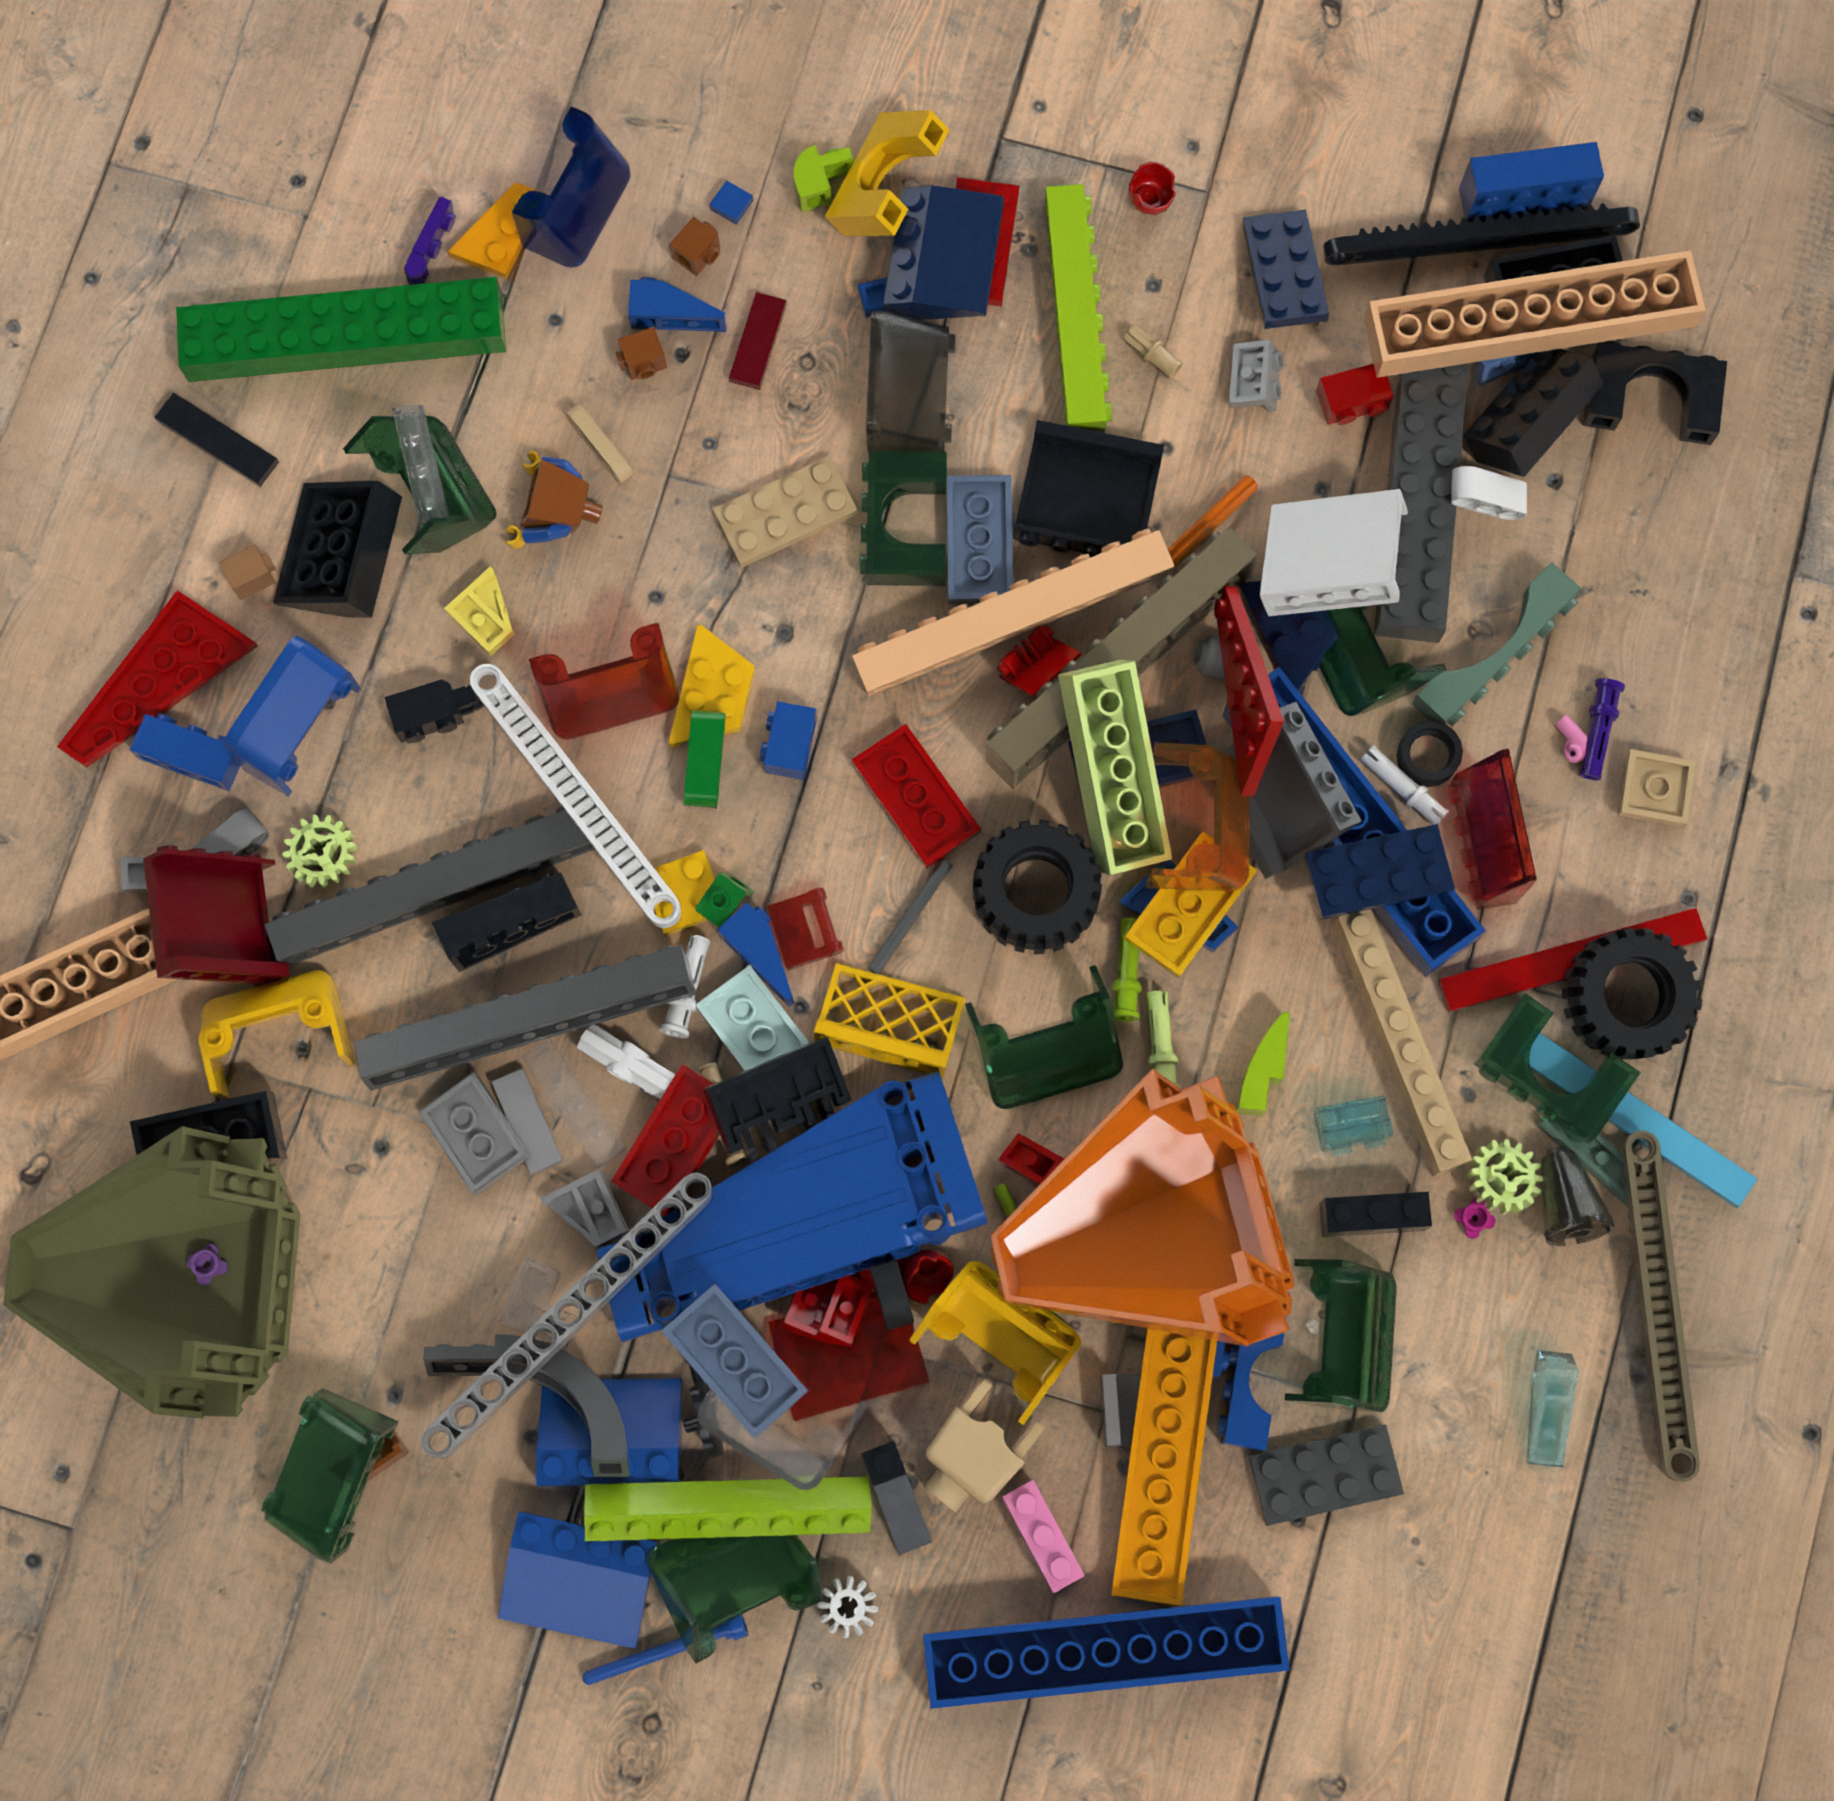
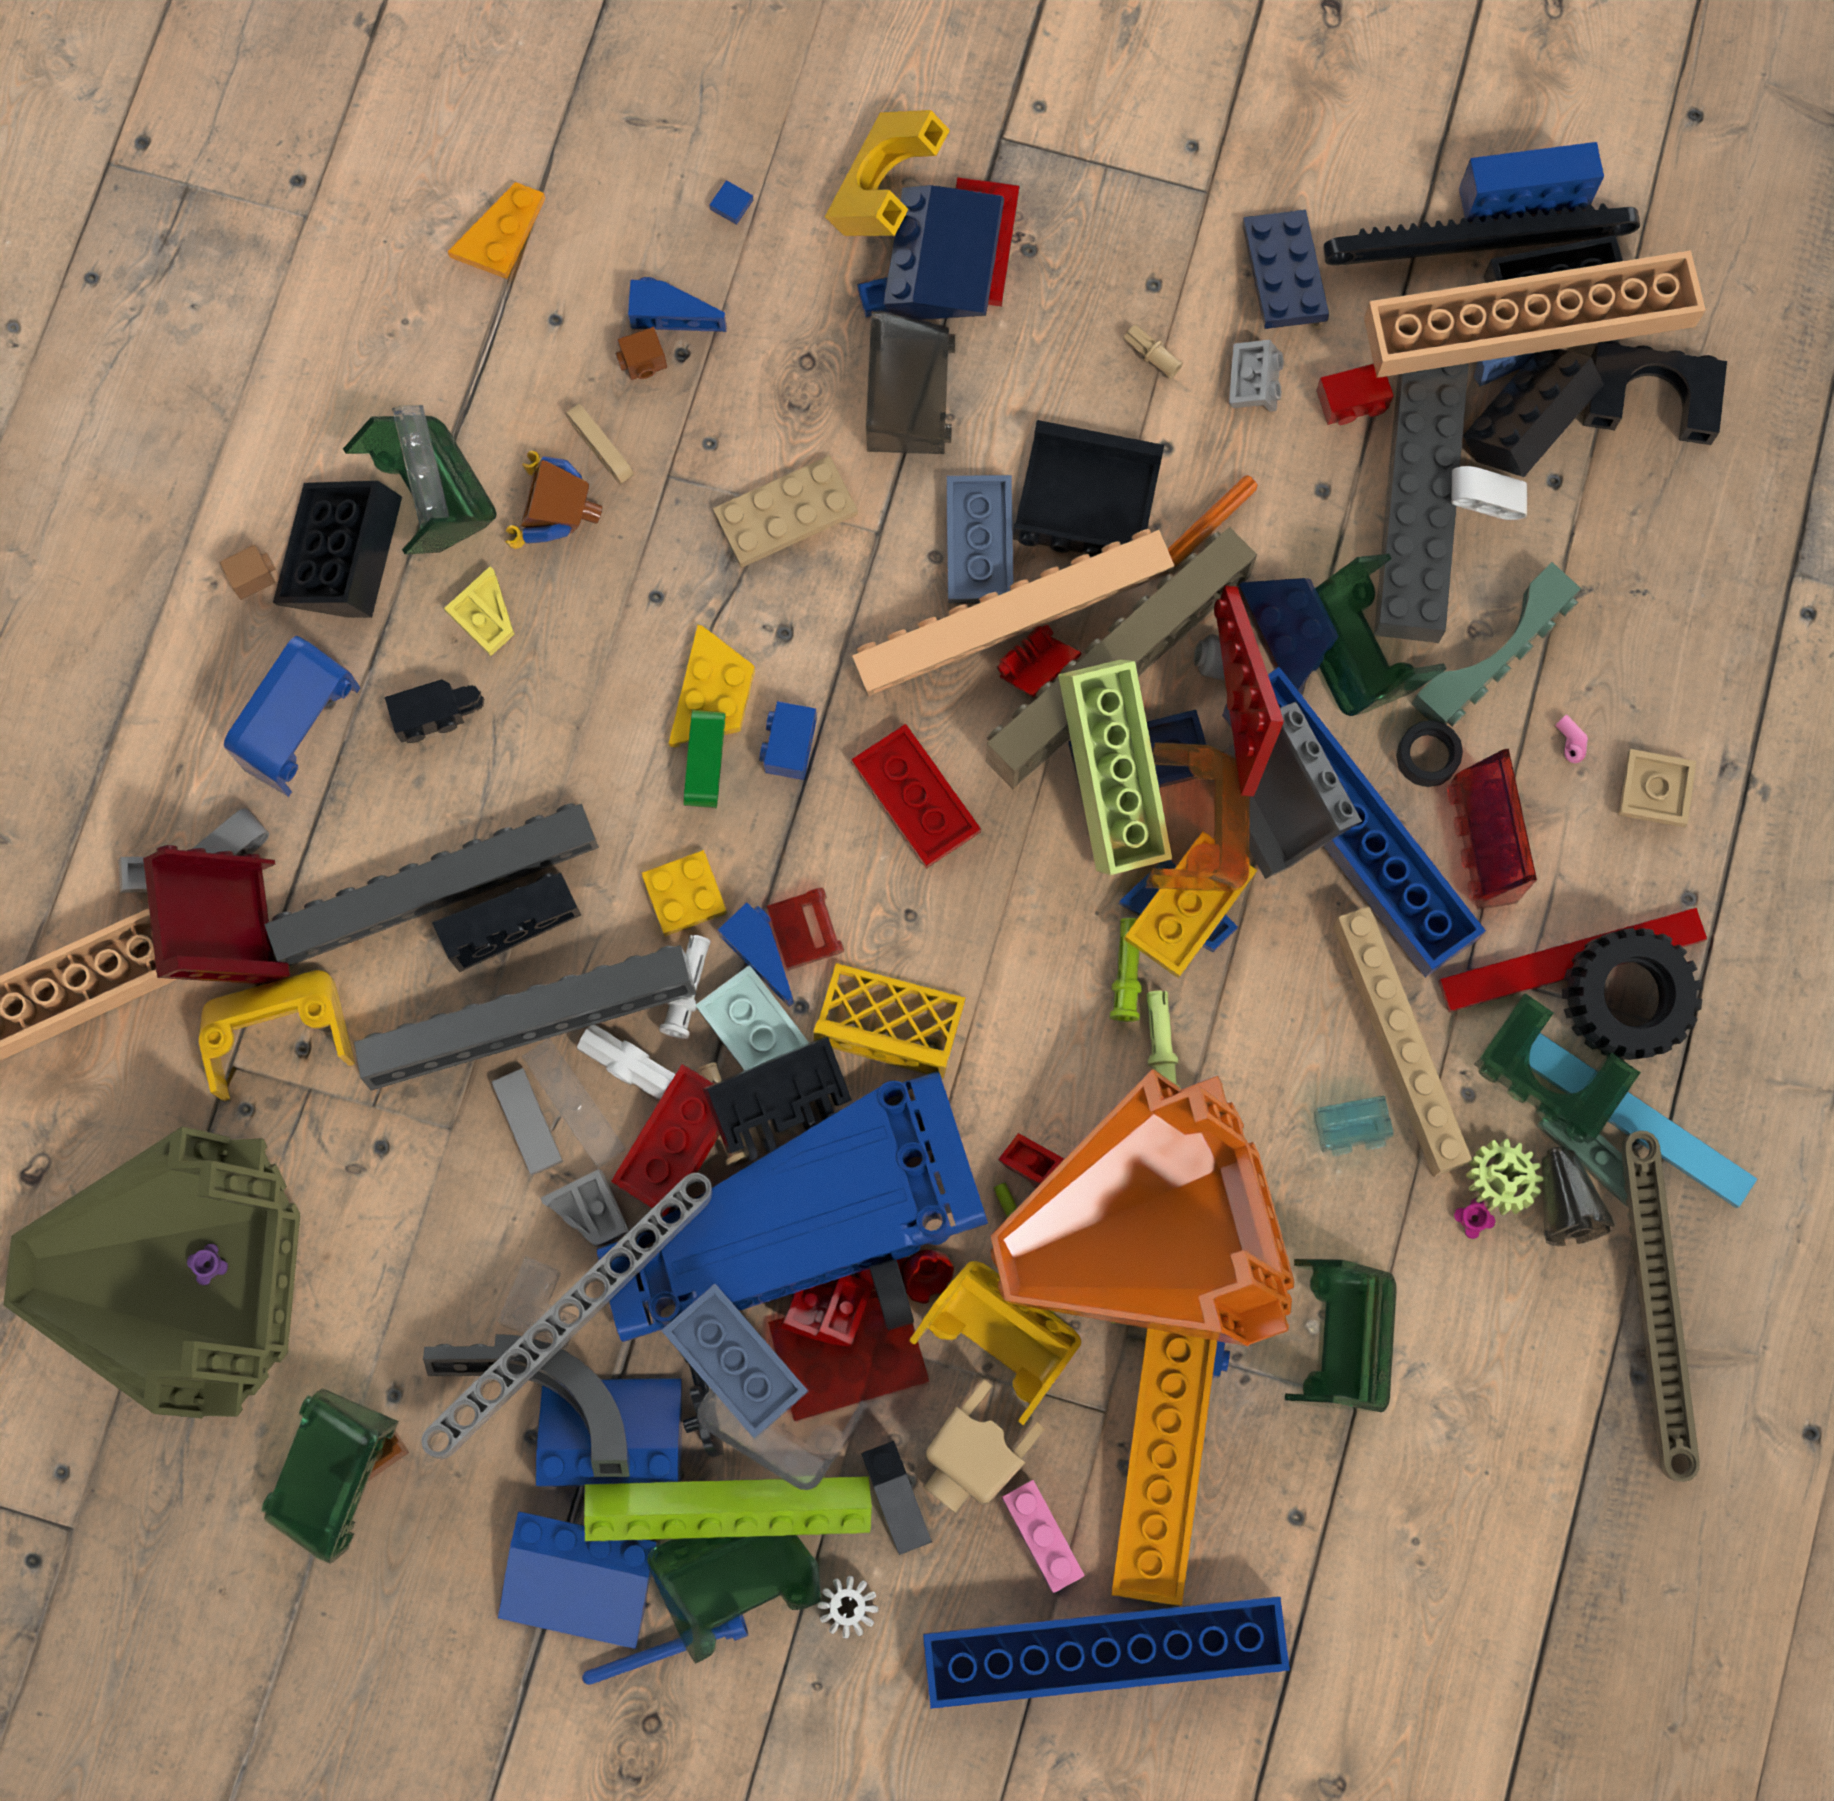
(166, 665): red wing -> none
(185, 751): blue brick -> none
(216, 439): black tile -> none
(238, 1118): black wedge -> none
(308, 855): yellowish green gear -> none
(340, 329): green brick -> none
(428, 242): dark purple hinge -> none
(474, 1133): light grey tile -> none
(575, 213): clear blue windscreen -> none
(575, 796): white gear -> none
(609, 692): clear red windscreen -> none
(695, 246): dark orange brick -> none
(722, 898): green bracket -> none
(758, 341): dark red tile -> none
(813, 172): lime brick -> none
(888, 478): clear green arch -> none
(910, 916): dark grey bar -> none
(1044, 844): black tyre -> none
(1052, 1058): clear green windscreen -> none
(1076, 307): lime brick -> none
(1119, 1407): light grey panel -> none
(1152, 188): red hair -> none
(1245, 1421): blue arch -> none
(1264, 1068): lime slope -> none
(1326, 1475): dark grey plate -> none
(1332, 553): white panel -> none
(1375, 1214): black brick -> none
(1379, 871): dark blue plate -> none
(1404, 786): white pin -> none
(1551, 1407): clear light blue slope -> none
(1603, 714): dark purple pin -> none

